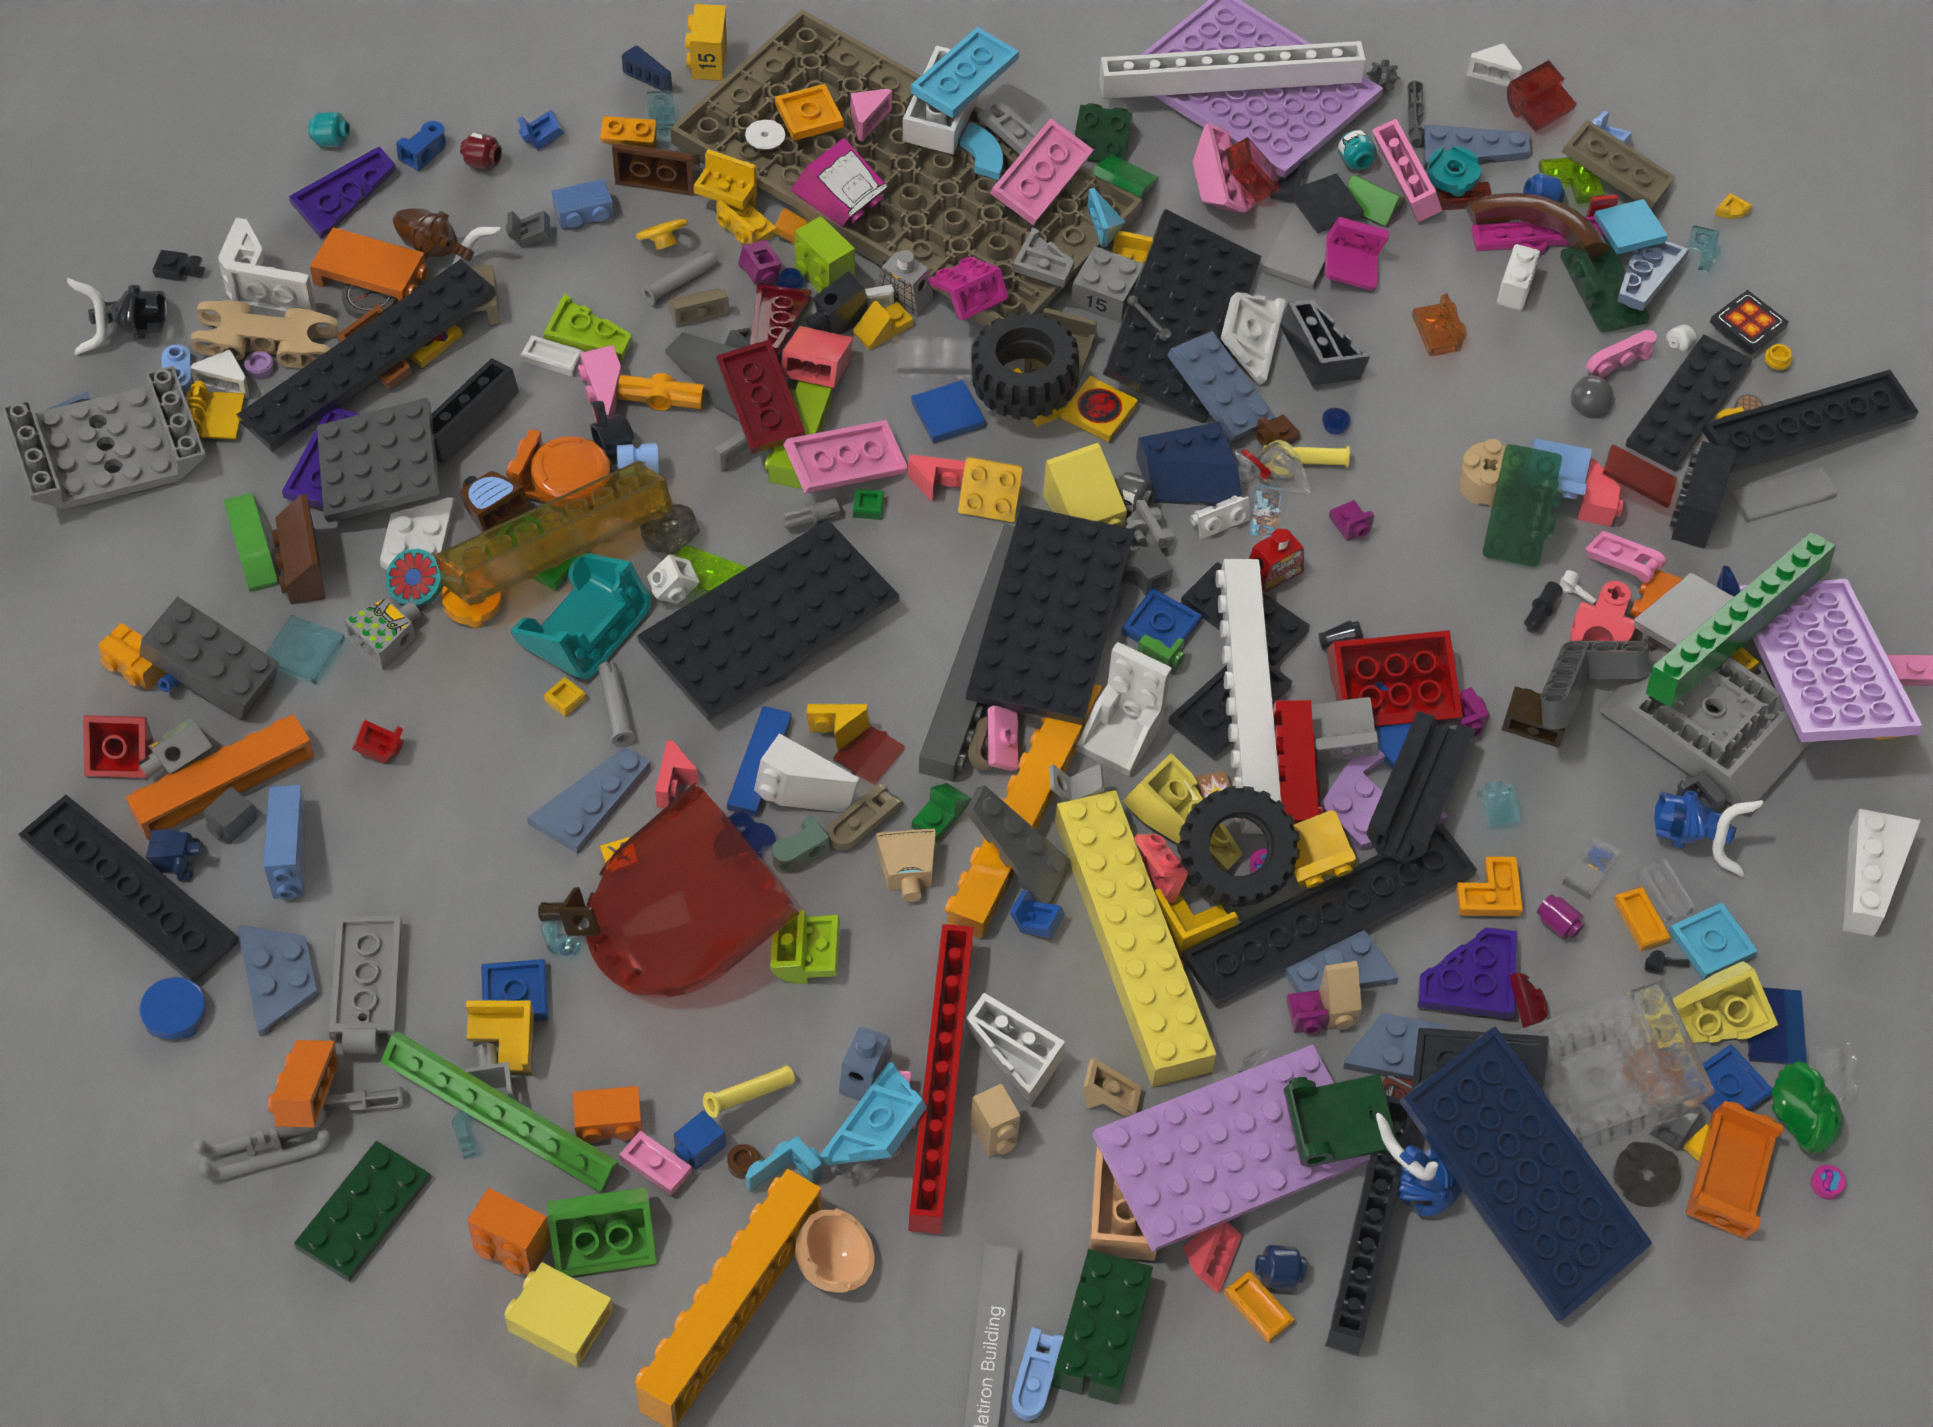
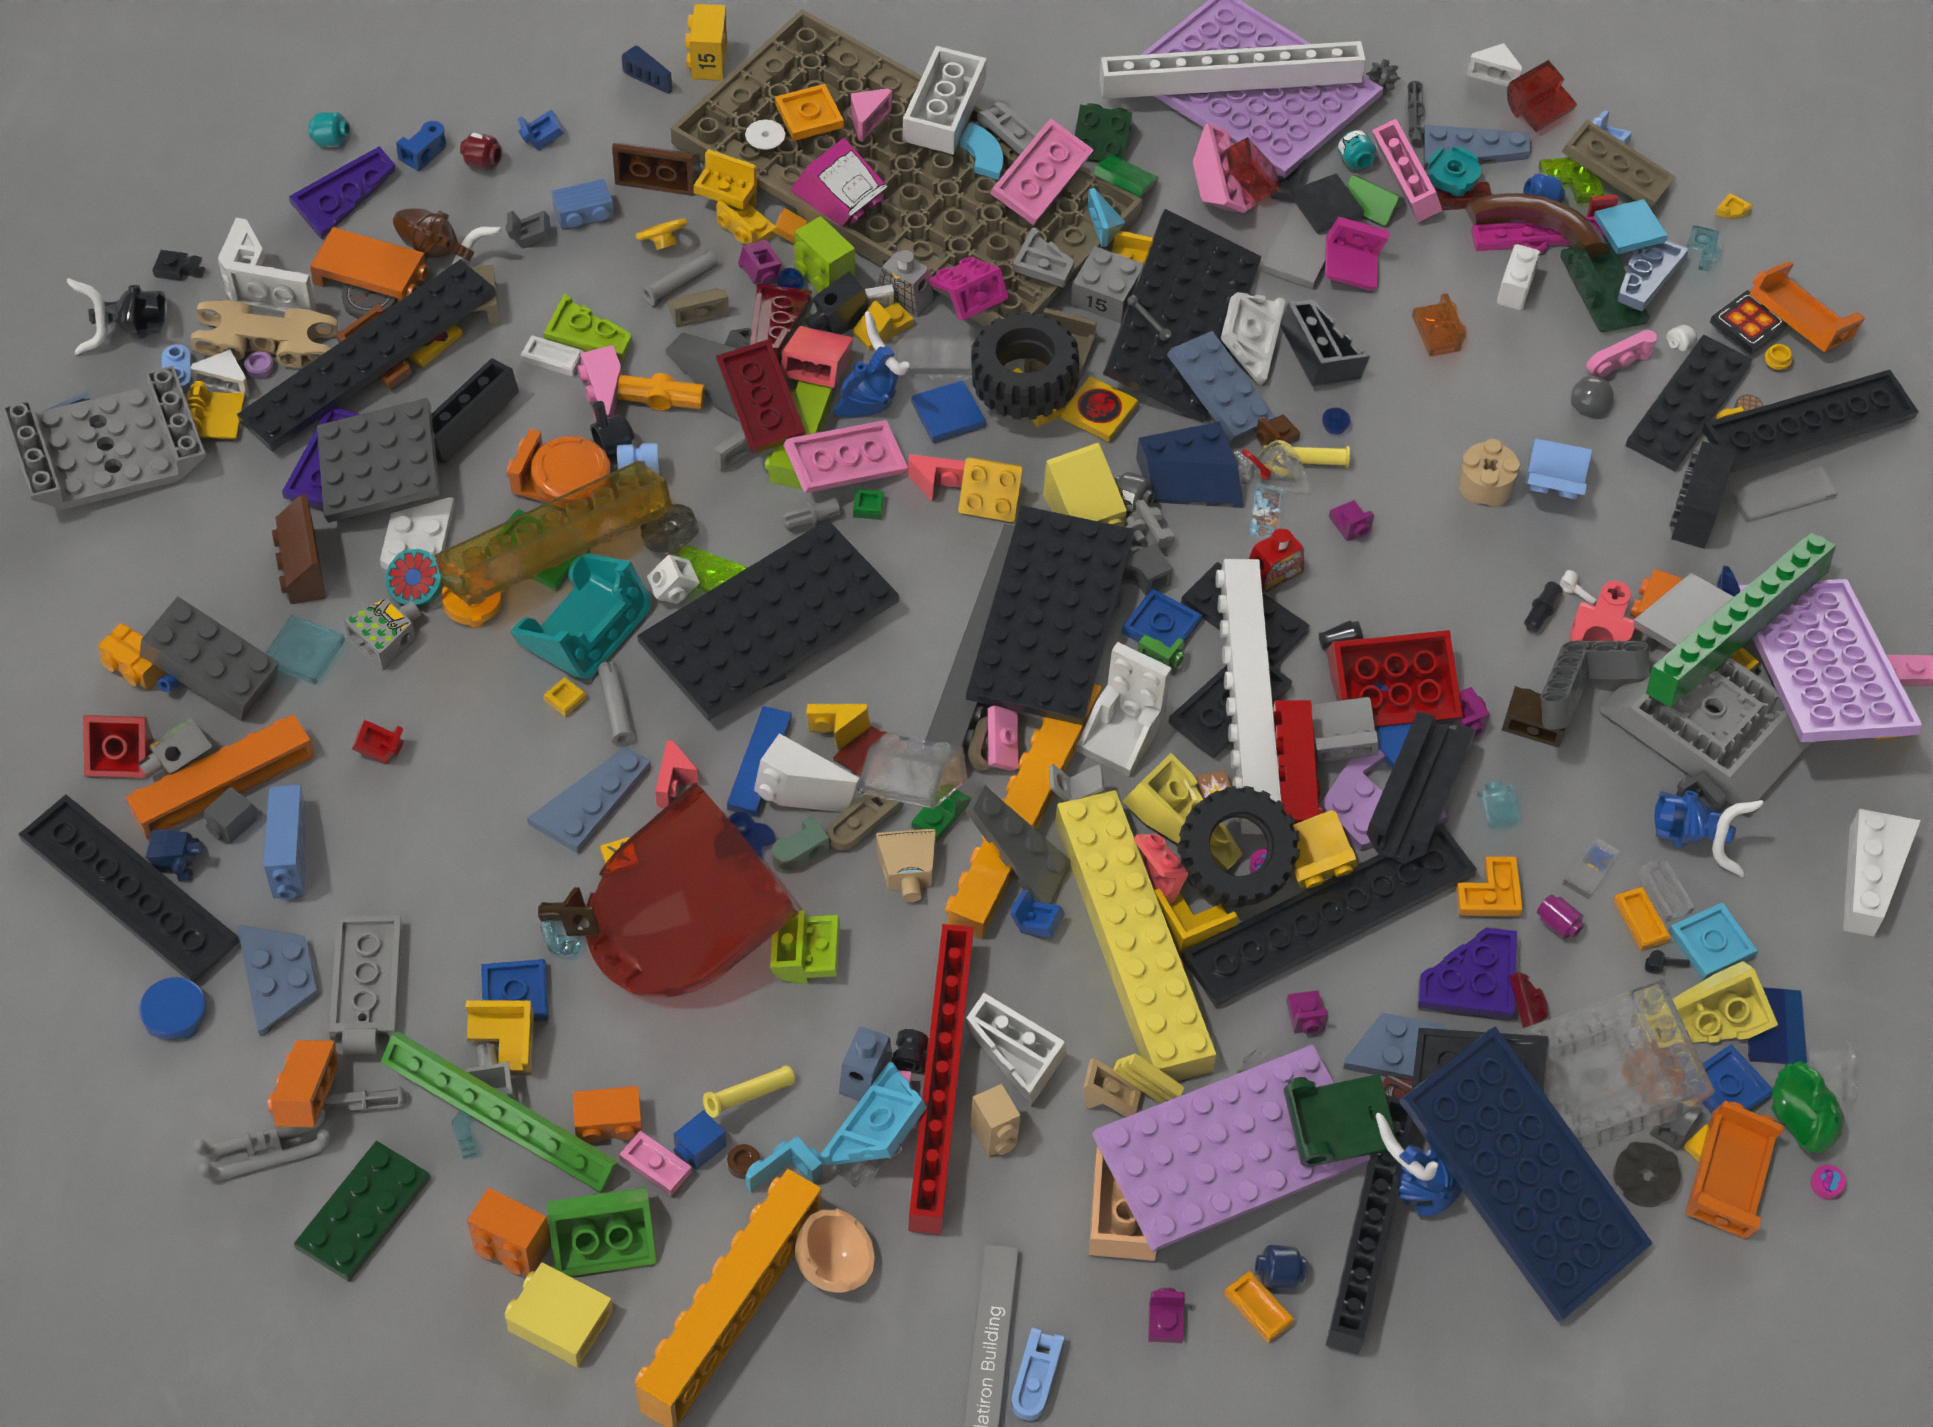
(251, 542): bright green slope -> none
(493, 499): reddish brown torso -> none
(629, 131): light orange bracket -> none
(661, 108): clear light blue bracket -> none
(871, 384): none -> blue helmet
(910, 1050): none -> black wheel
(912, 770): none -> clear slope
(964, 72): medium azure plate -> none
(1102, 1326): dark green piece -> none
(1148, 1078): none -> light yellow tile
(1166, 1316): none -> magenta bracket
(1212, 1254): coral slope -> none
(1225, 516): white hinge -> none
(1341, 995): tan slope -> none
(1372, 965): sand blue wing -> none
(1523, 505): clear green bracket -> none
(1601, 497): coral slope -> none
(1625, 555): bright pink plate -> none
(1639, 475): clear red piece -> none
(1802, 310): none -> orange panel

